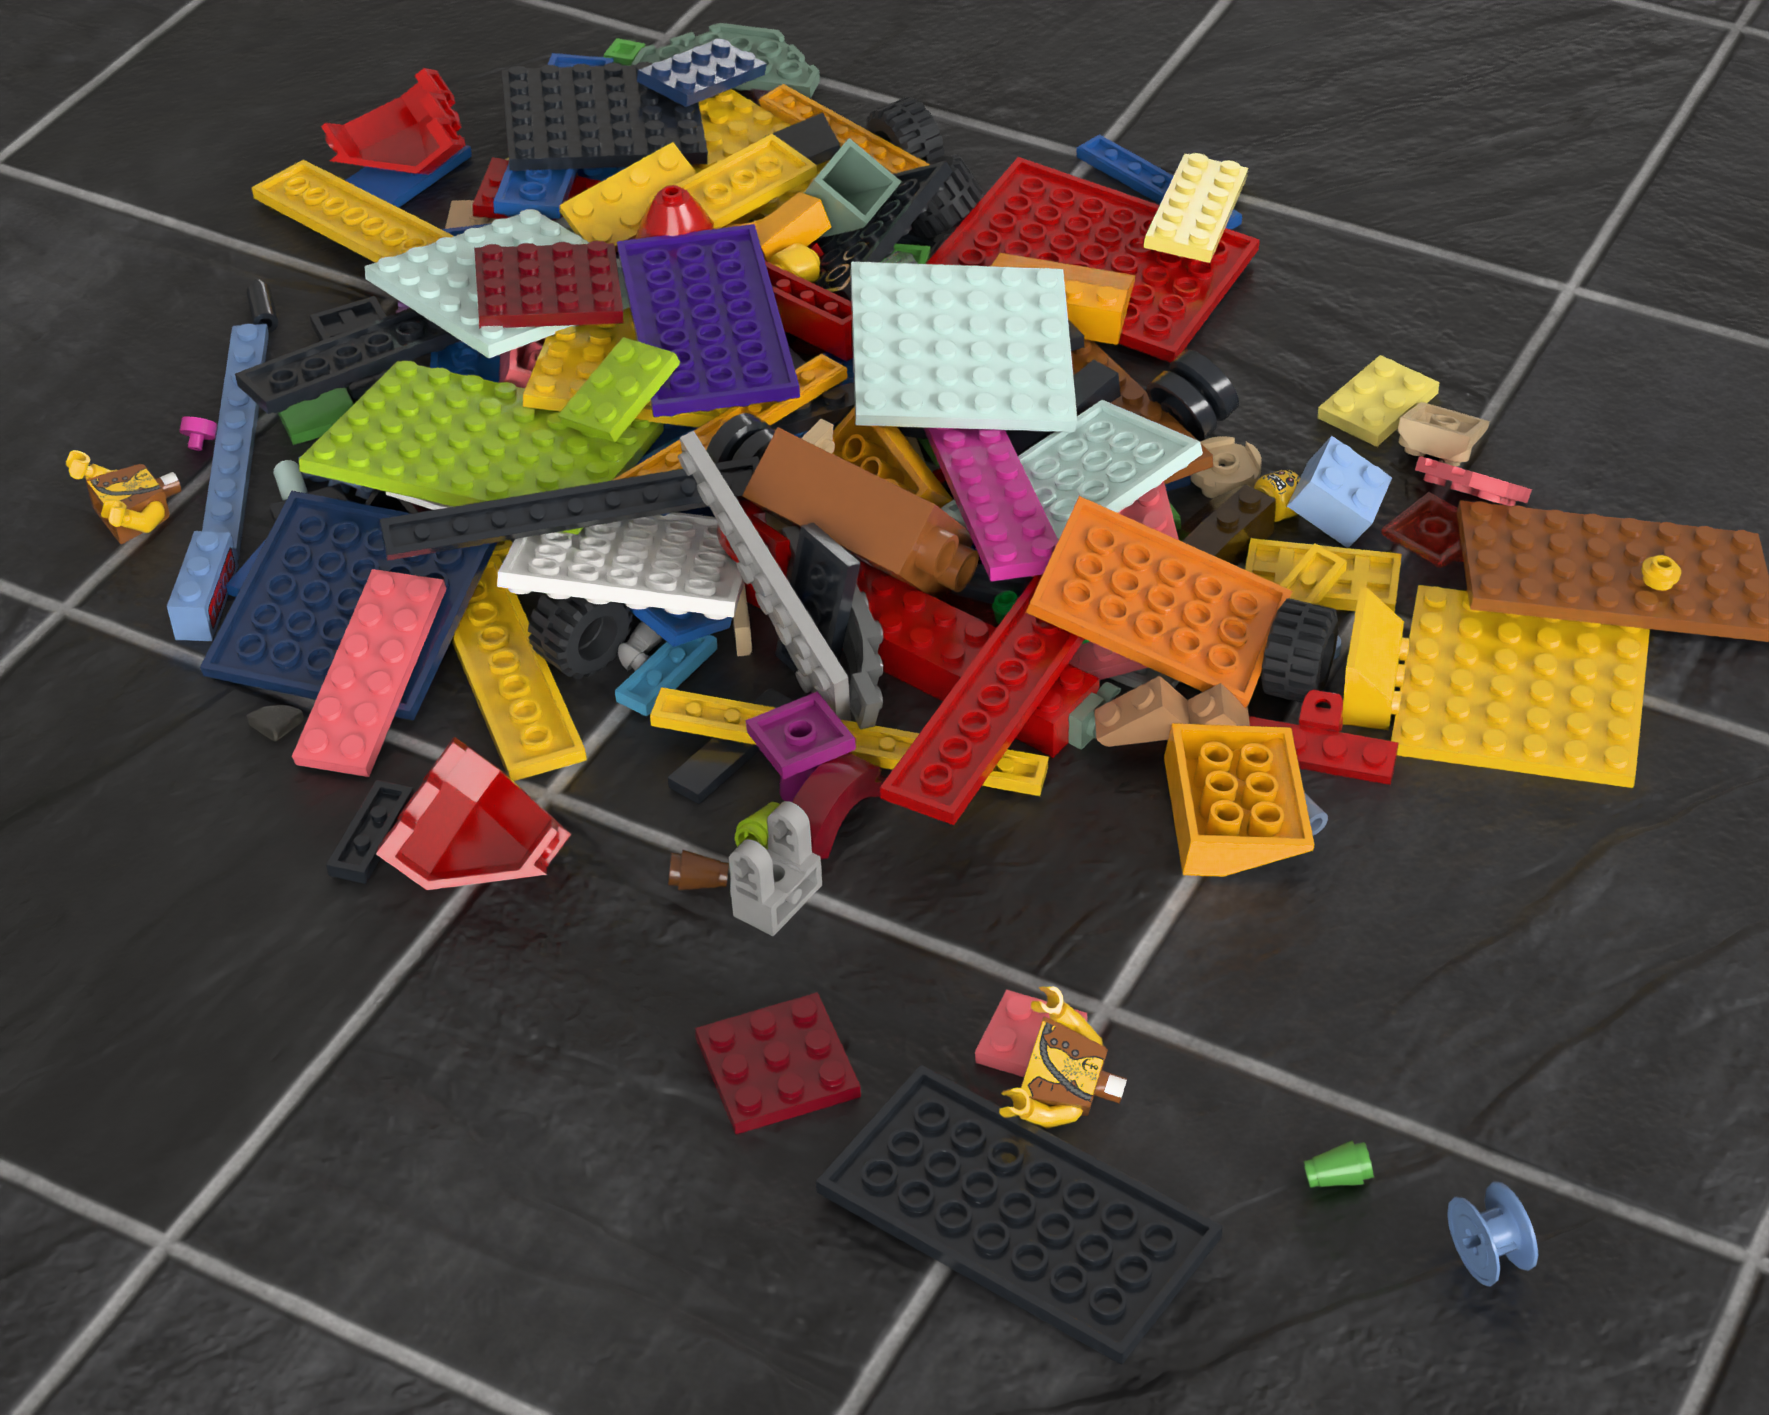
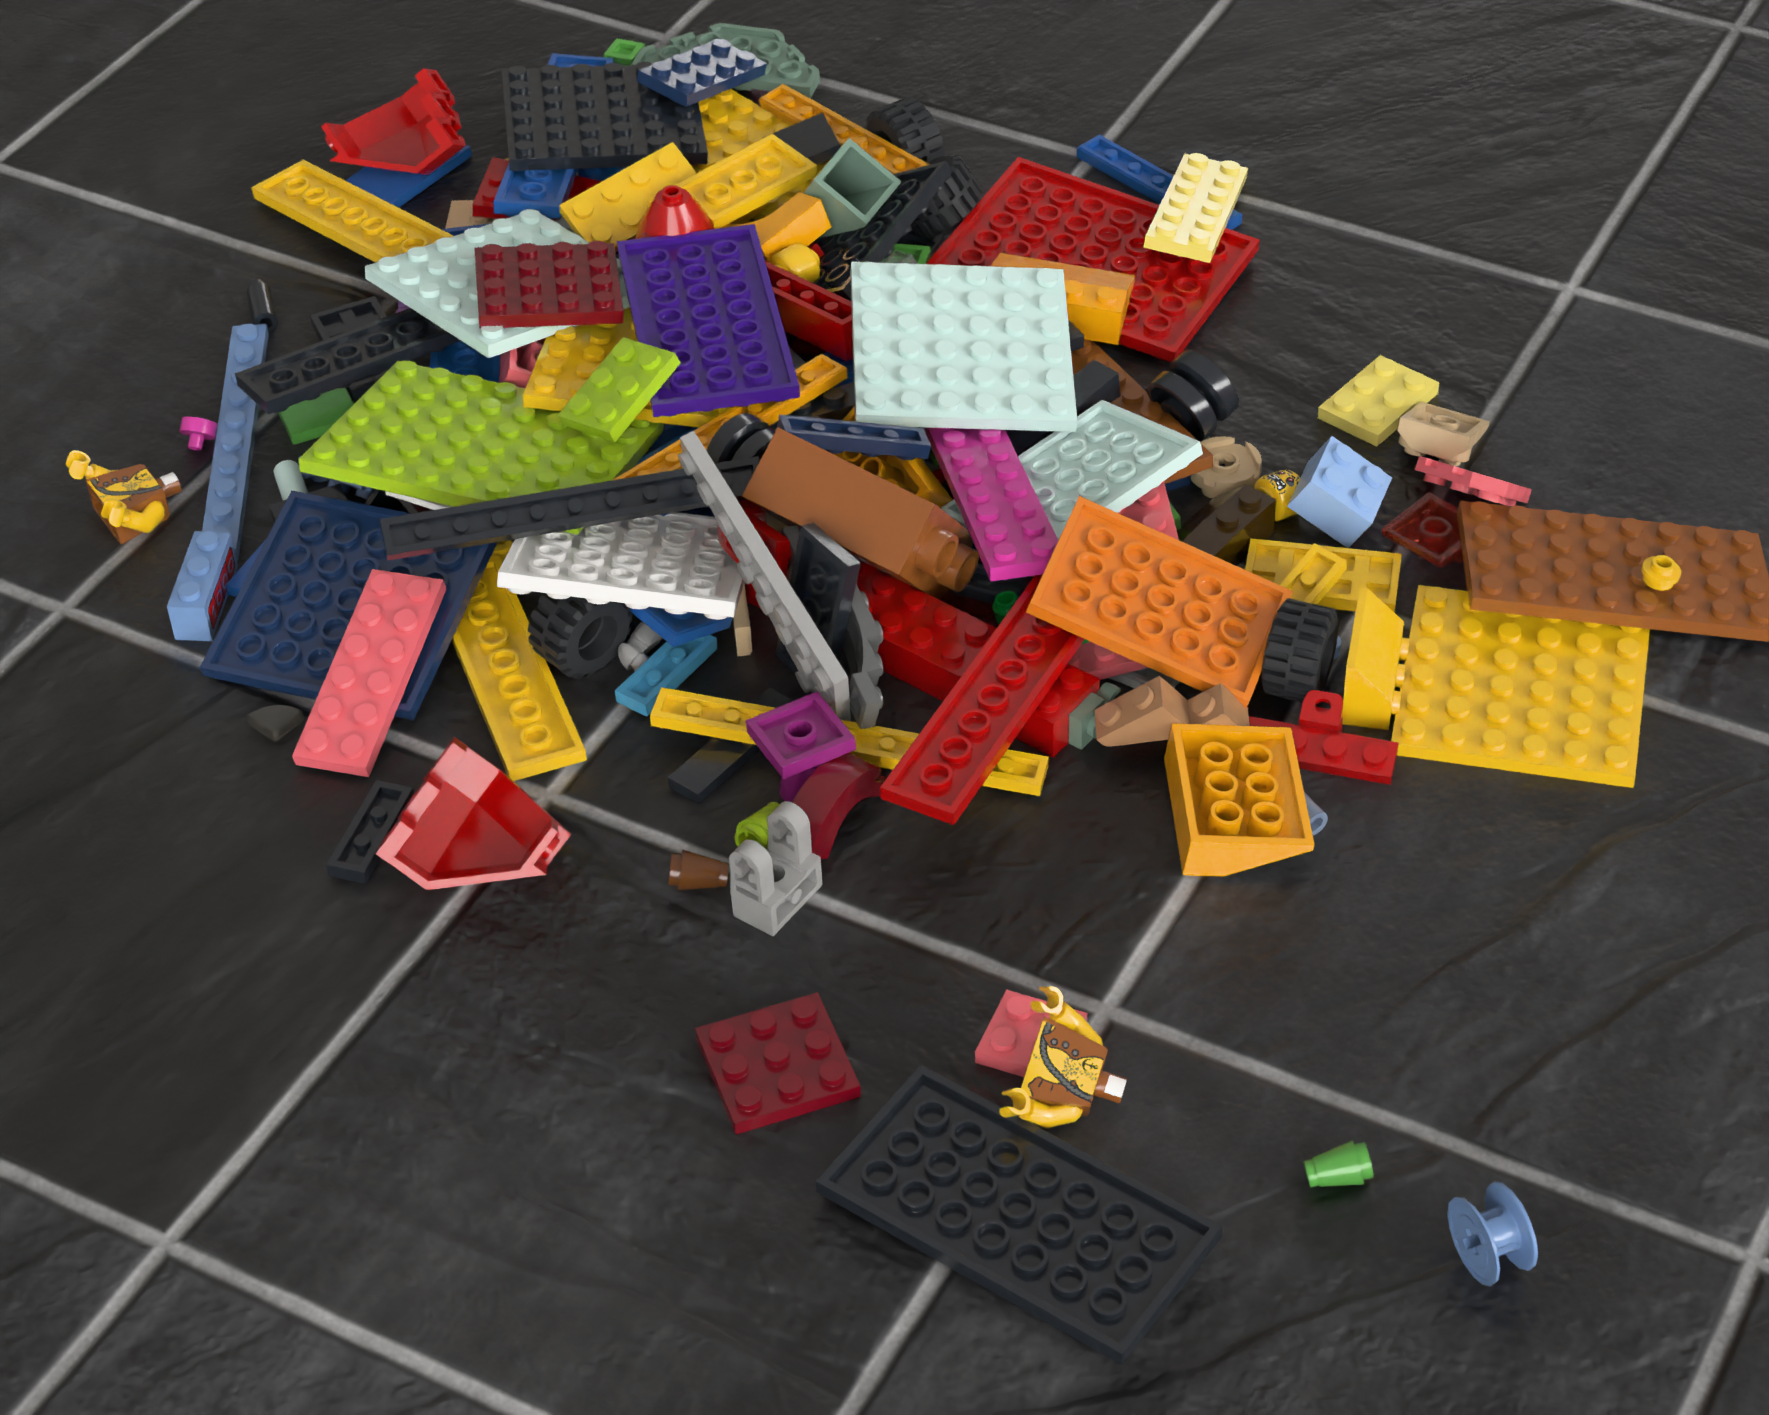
(860, 437): none -> dark blue plate

